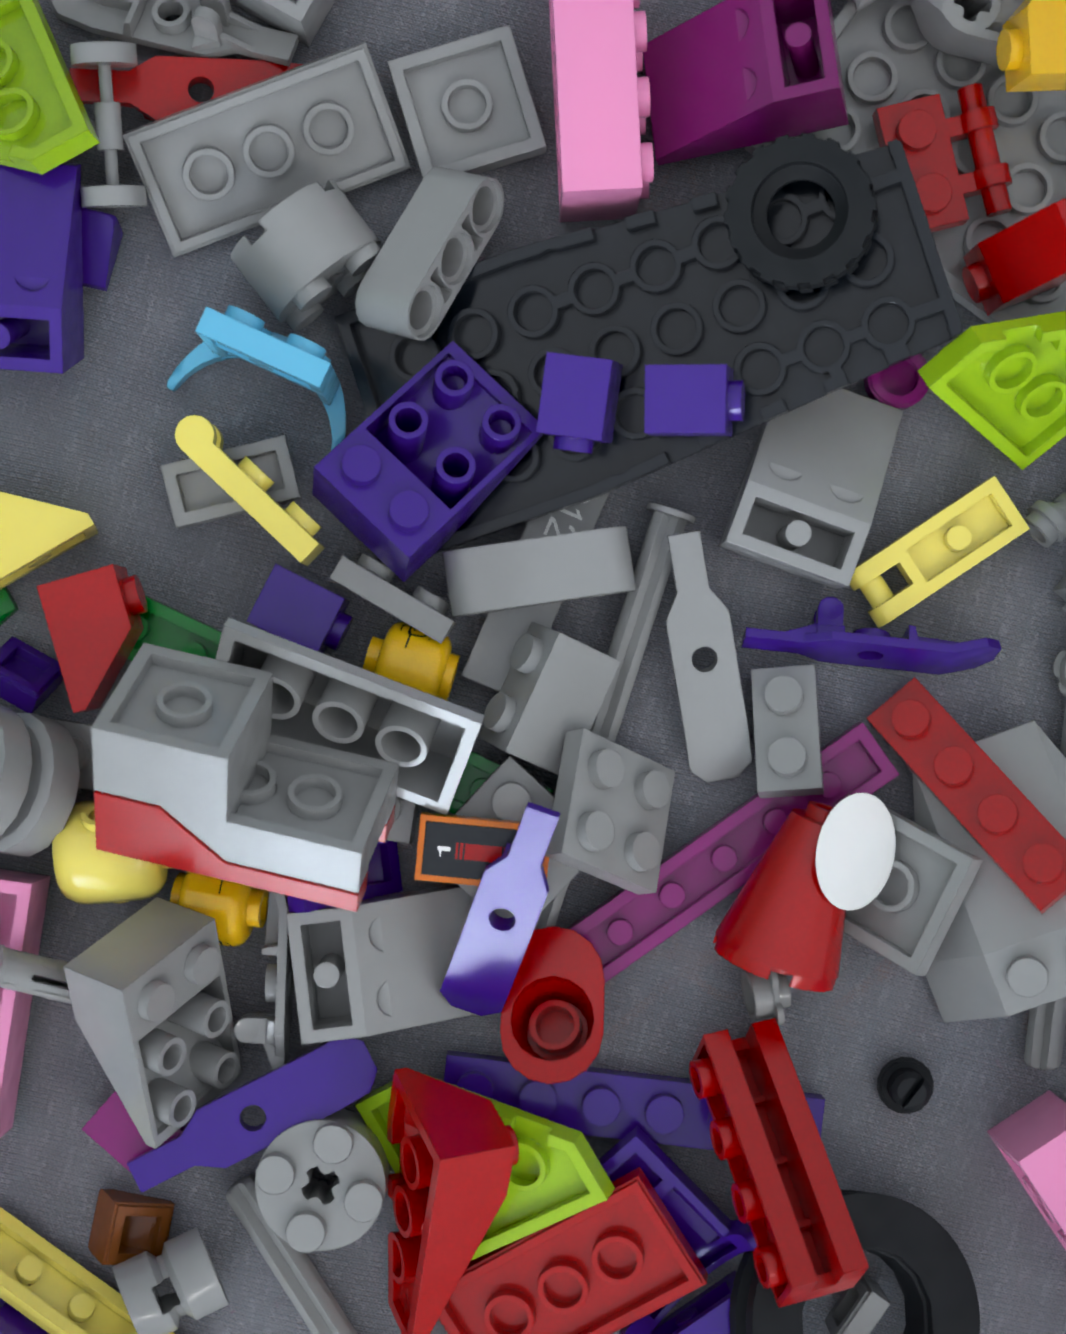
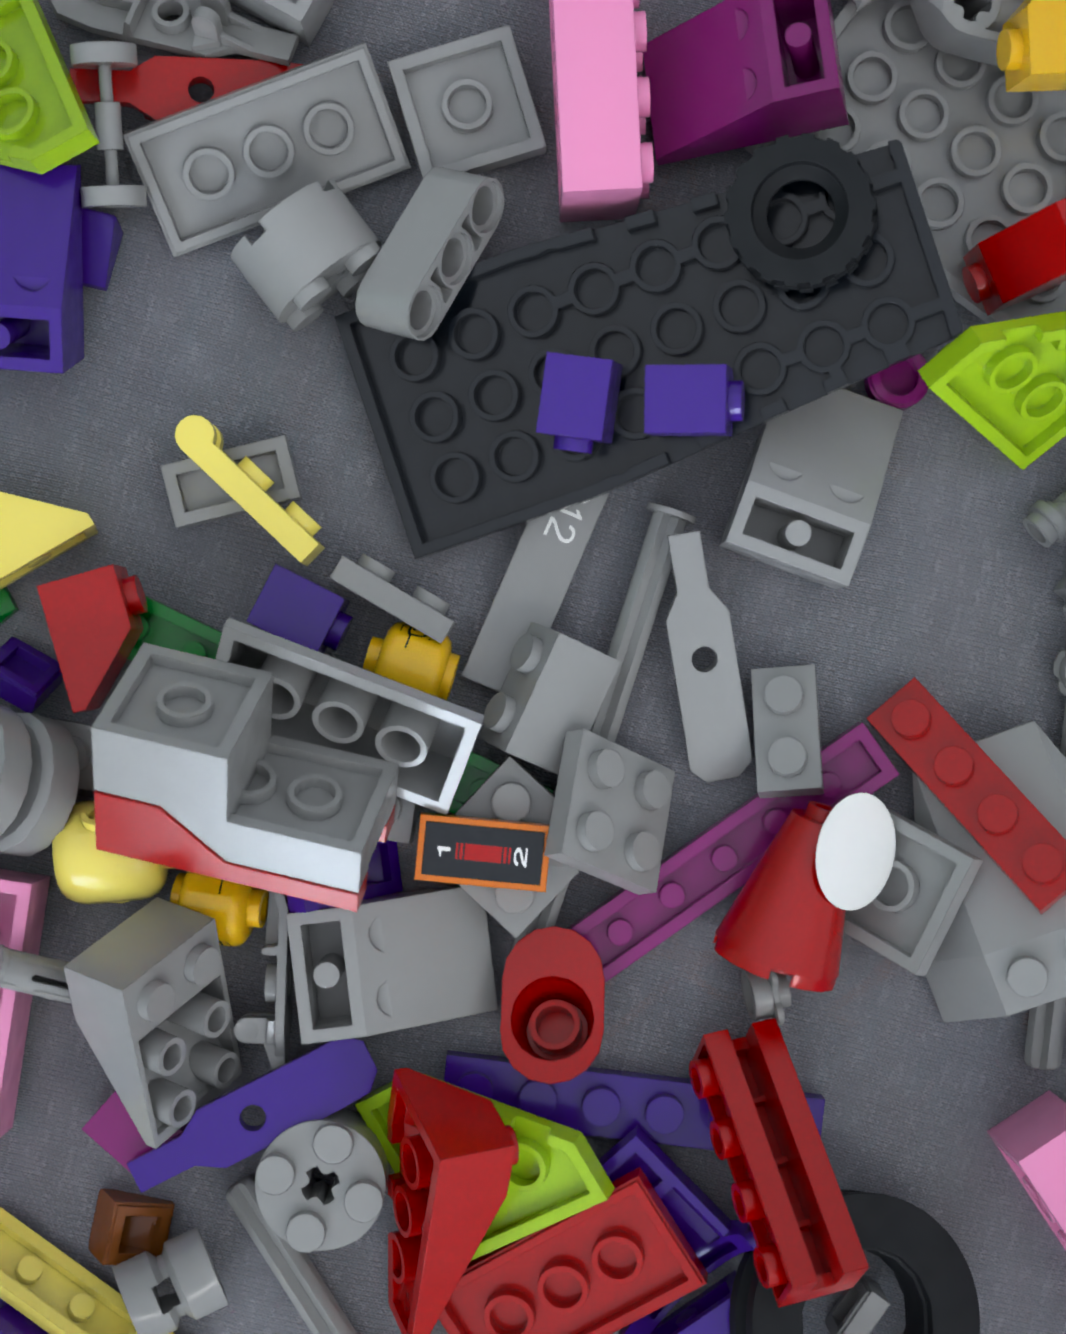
(291, 357): medium azure piece -> none
(425, 460): dark purple slope -> none
(494, 945): piece -> none
(539, 571): light grey beam -> none
(872, 647): dark purple piece -> none
(905, 1085): black piece -> none
(929, 151): red plate -> none
(939, 550): light yellow plate -> none

